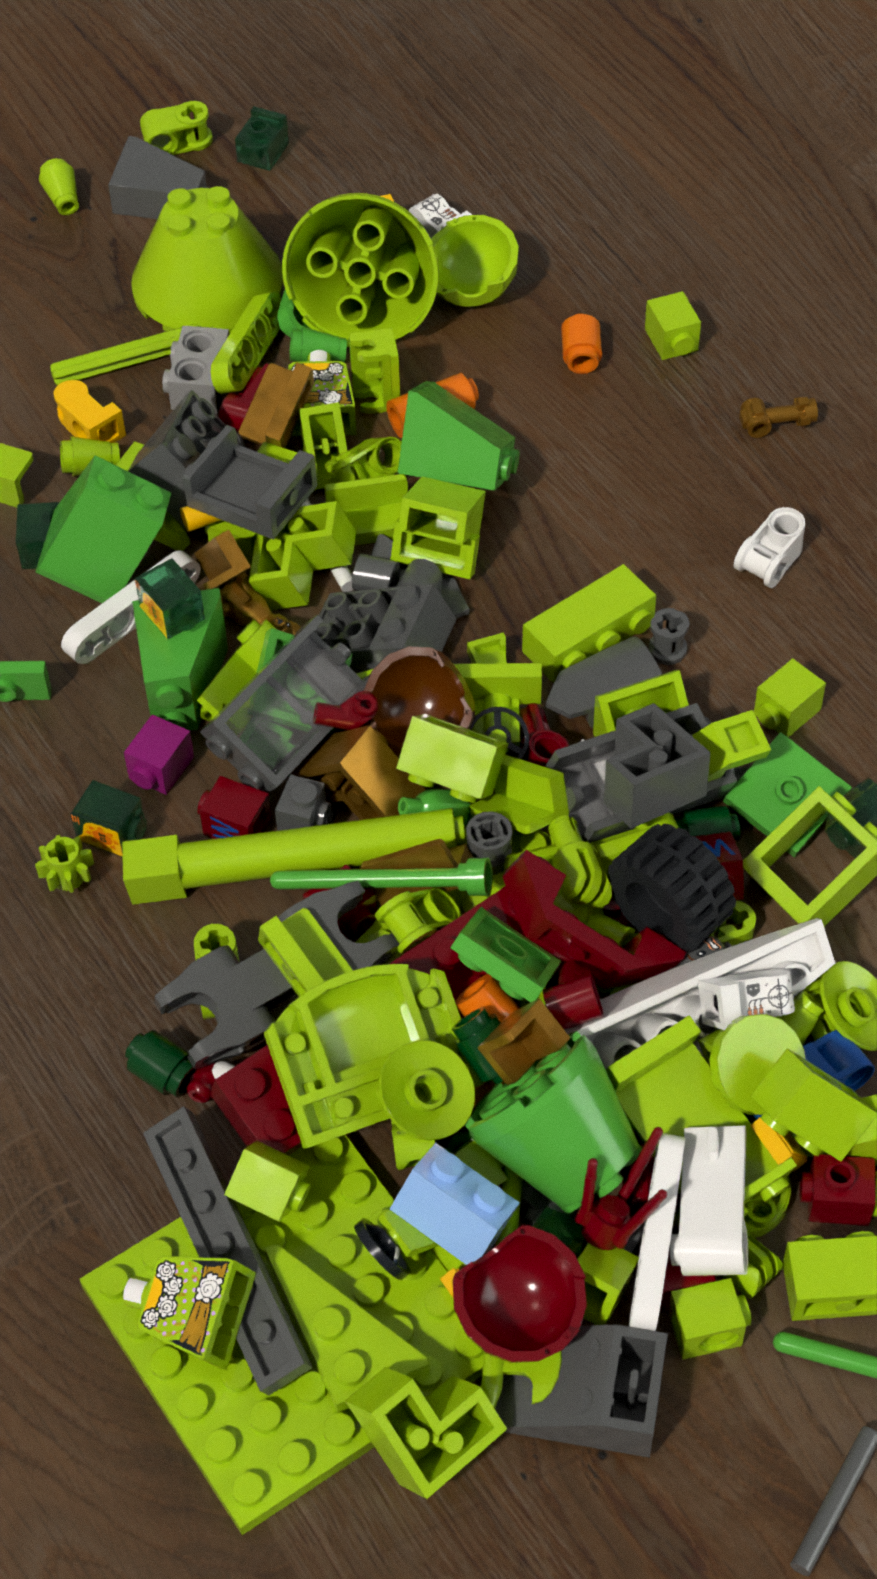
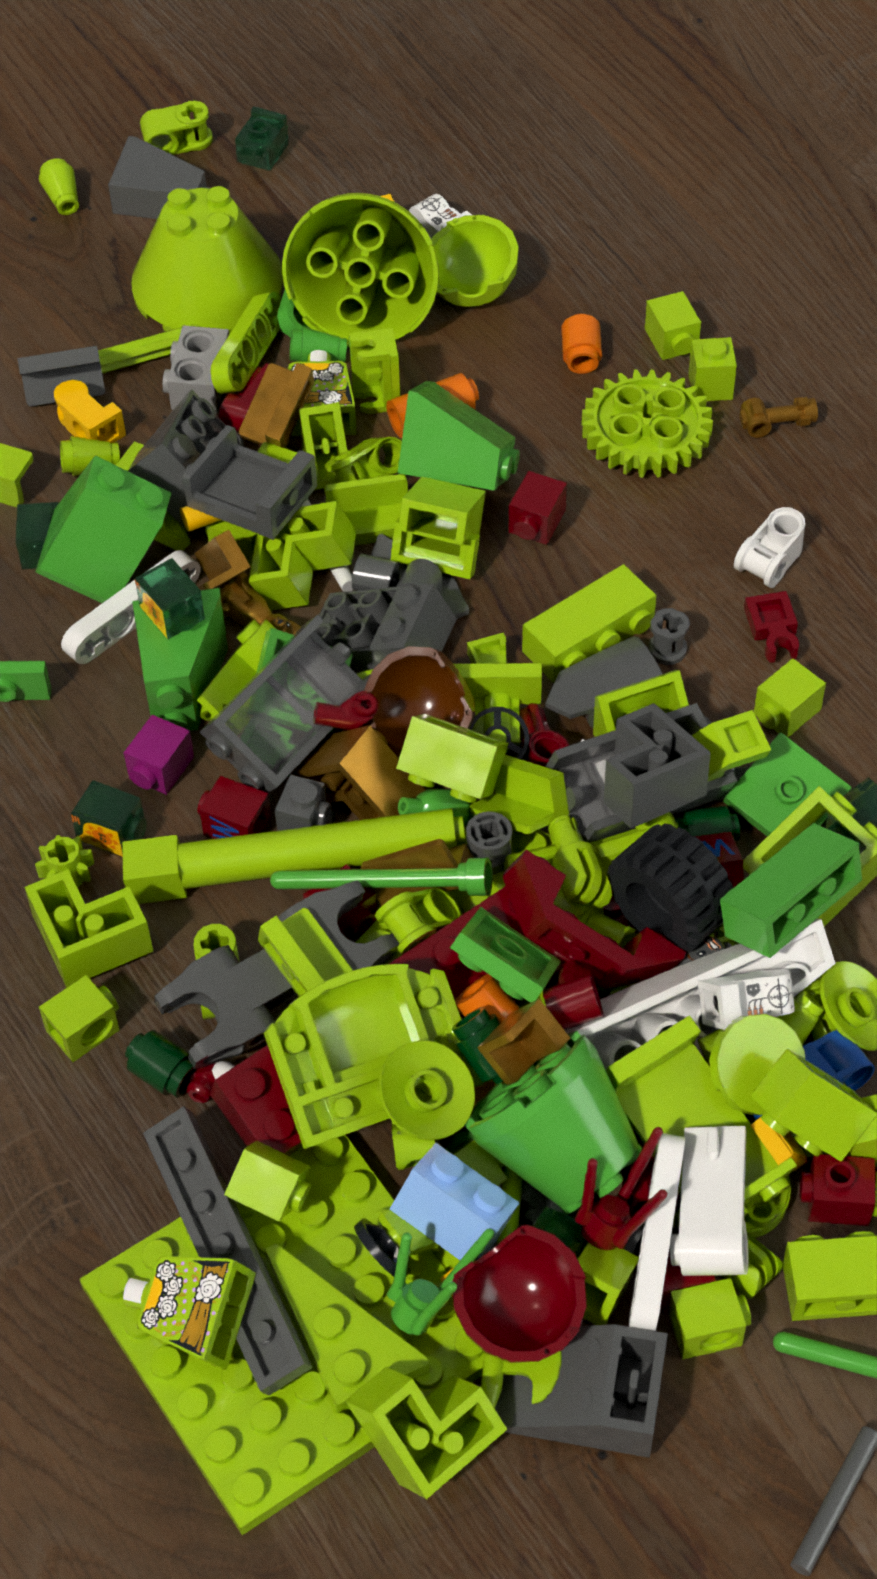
(46, 371): none -> dark grey panel
(80, 1017): none -> lime brick
(89, 935): none -> lime brick
(421, 1299): none -> bright green plant
(537, 507): none -> dark red brick
(647, 423): none -> lime gear
(713, 368): none -> lime brick
(773, 619): none -> dark red plate
(791, 890): none -> bright green brick

